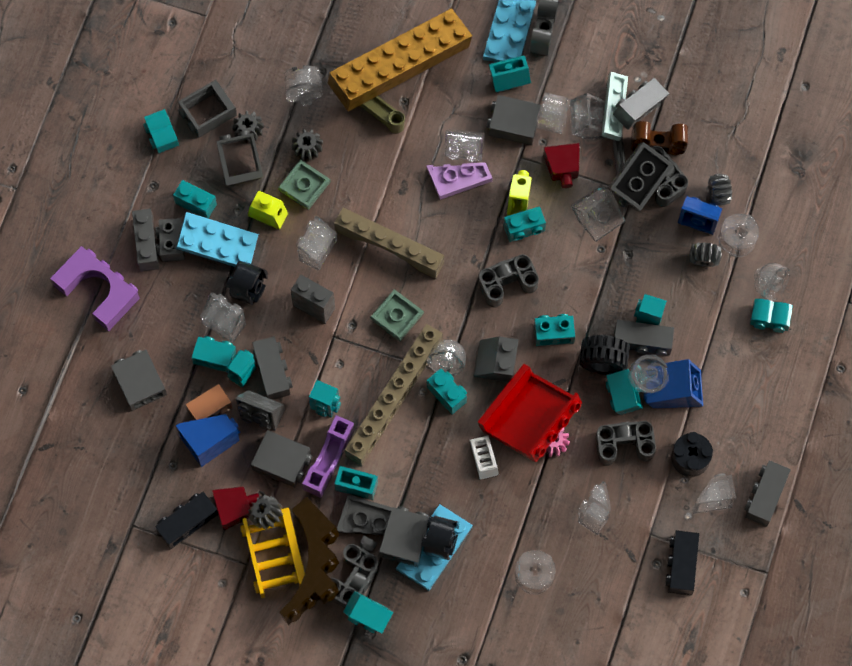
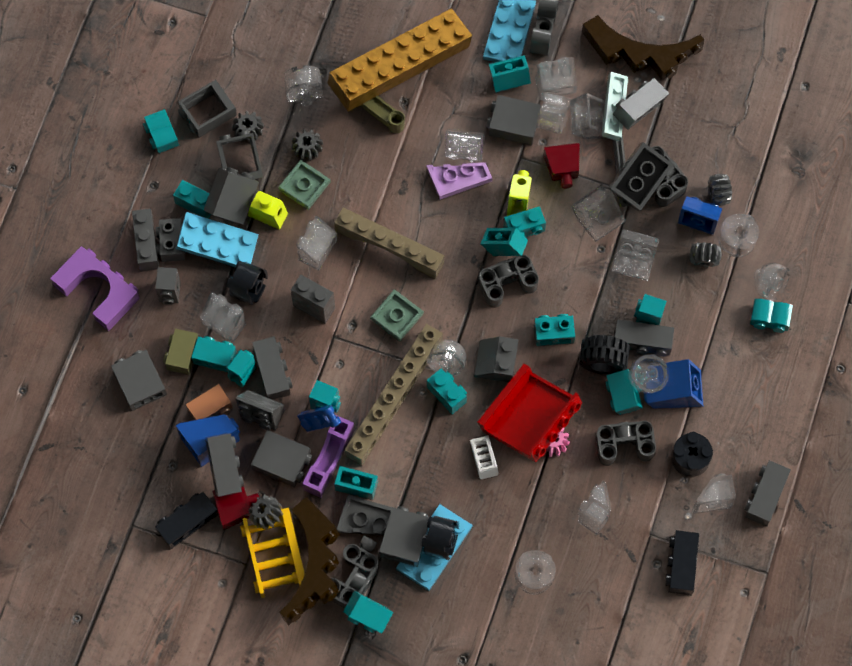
(168, 285): none -> dark grey brick
(181, 351): none -> olive brick
(224, 464): none -> dark grey brick
(231, 195): none -> dark grey brick
(318, 418): none -> blue plate
(504, 241): none -> teal brick
(556, 77): none -> clear slope
(635, 254): none -> clear slope
(638, 55): none -> dark brown arch
(673, 141): reddish brown beam -> none

